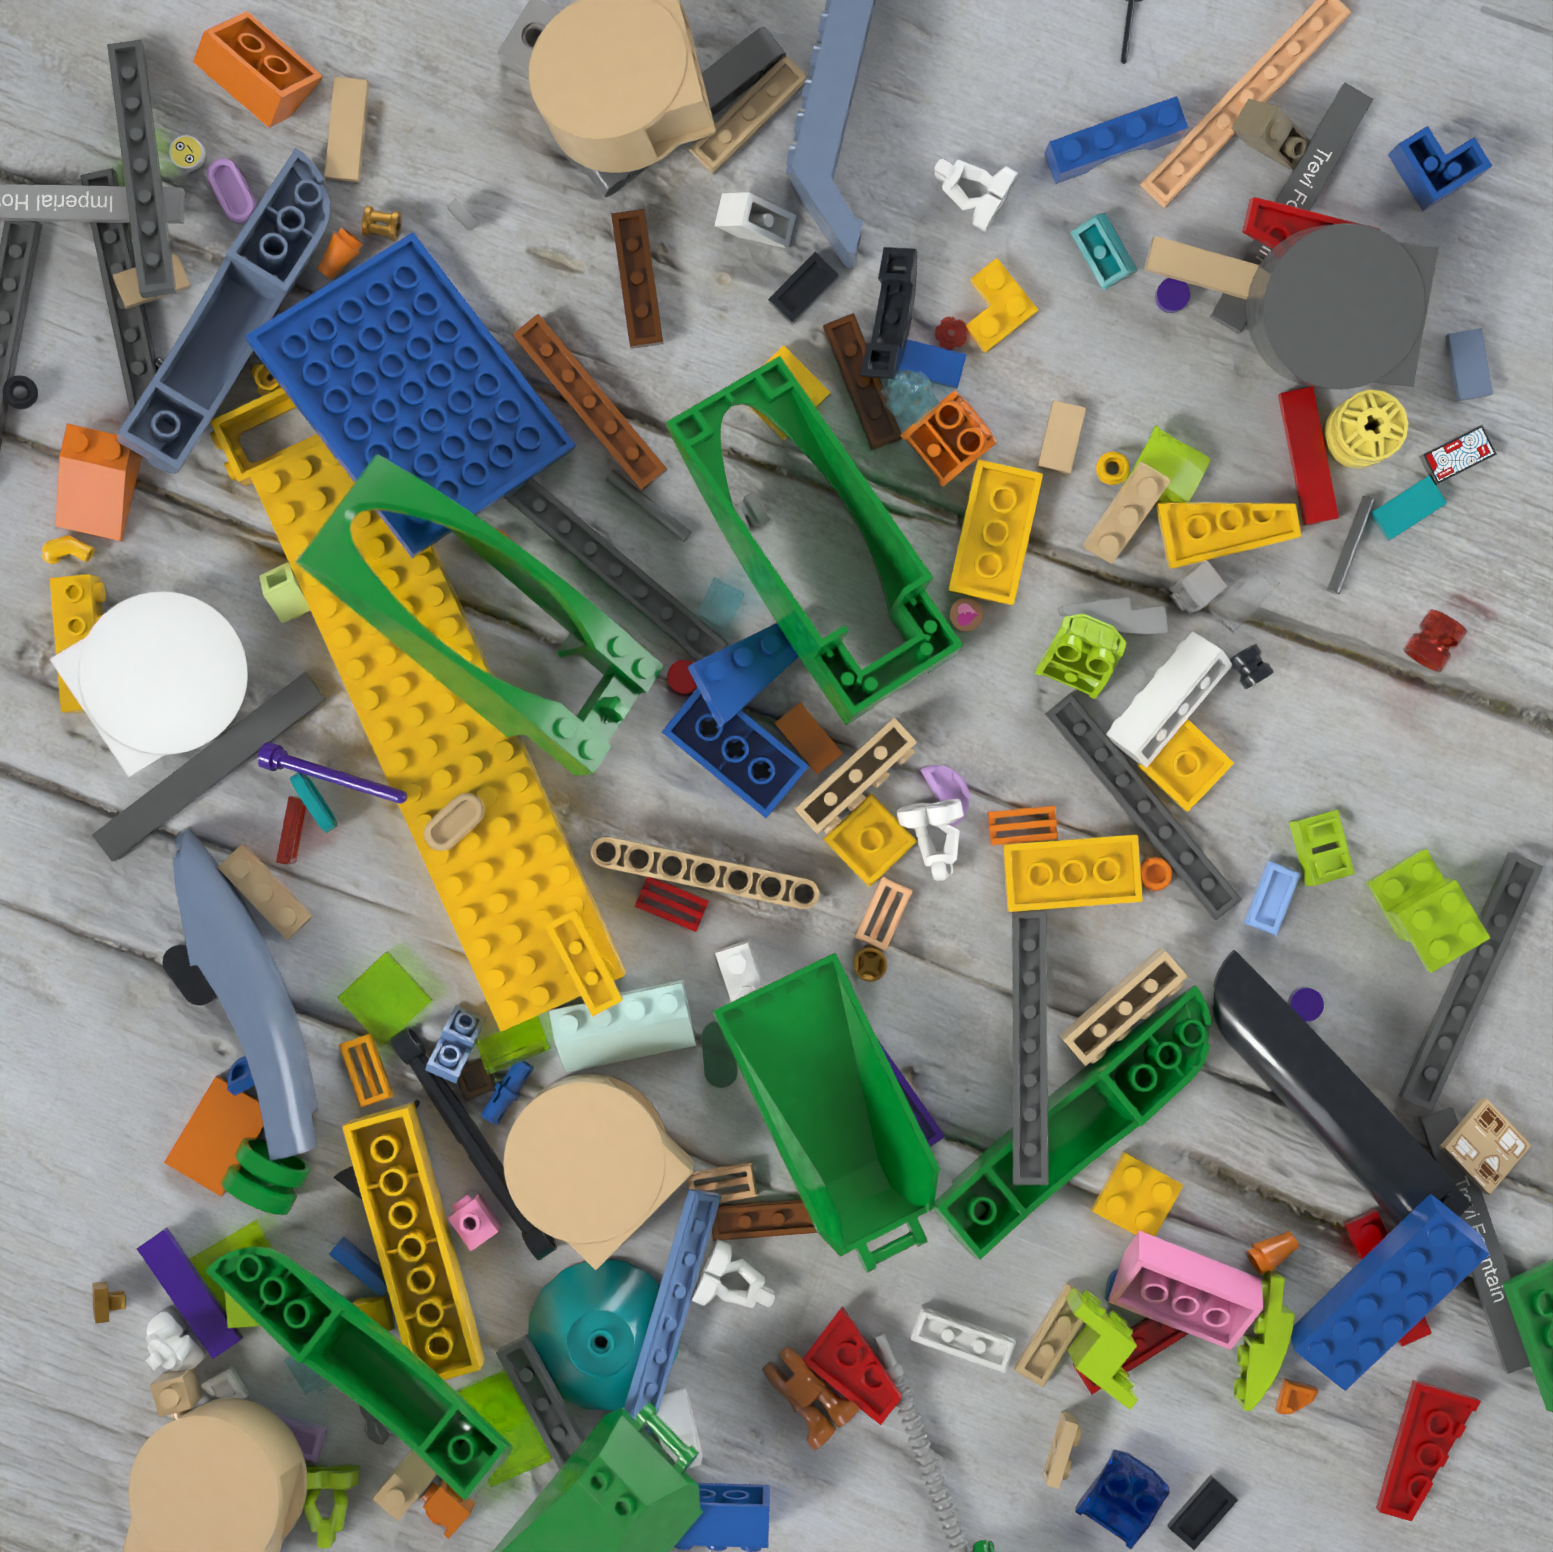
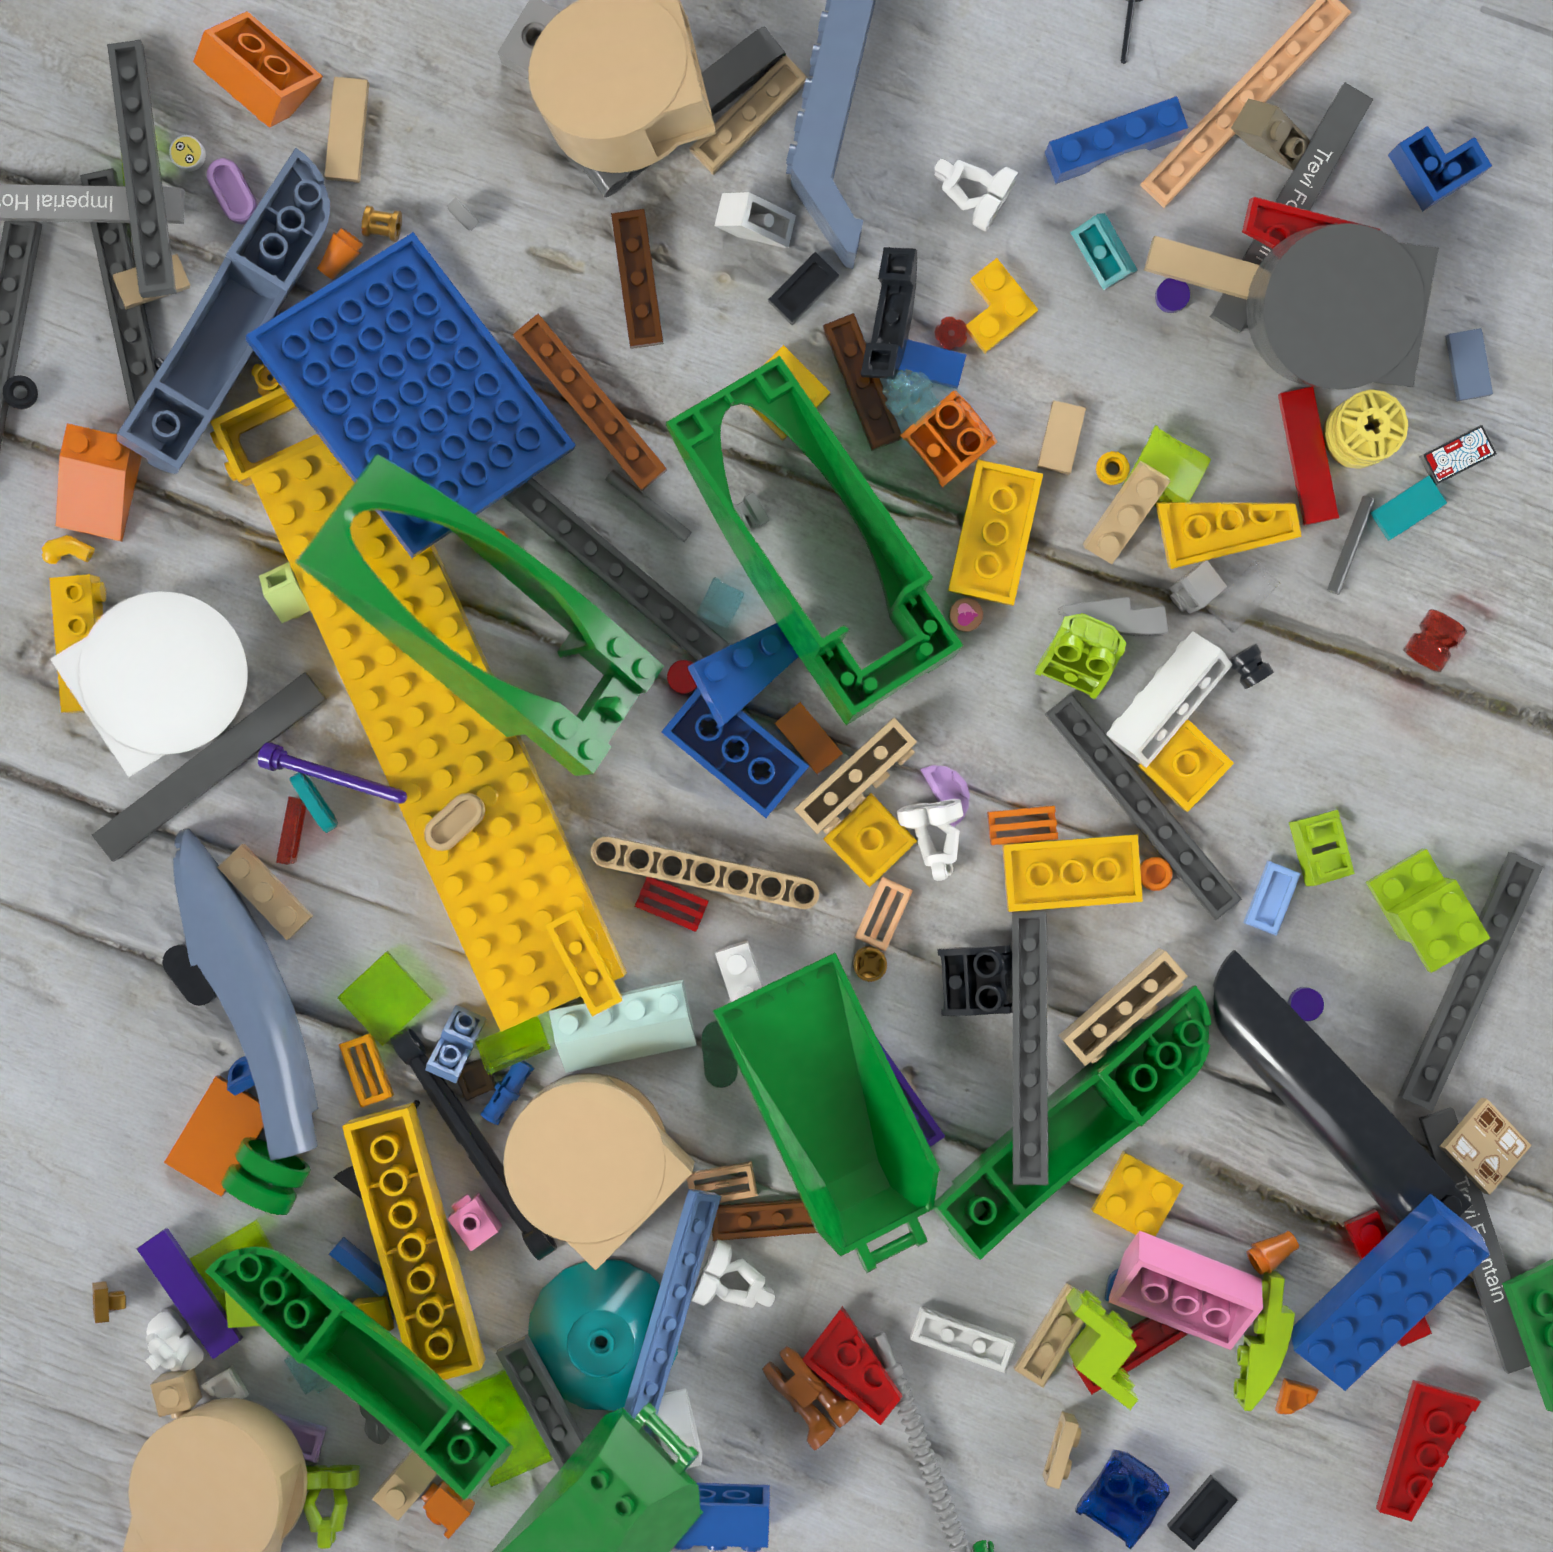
(977, 980): none -> black slope

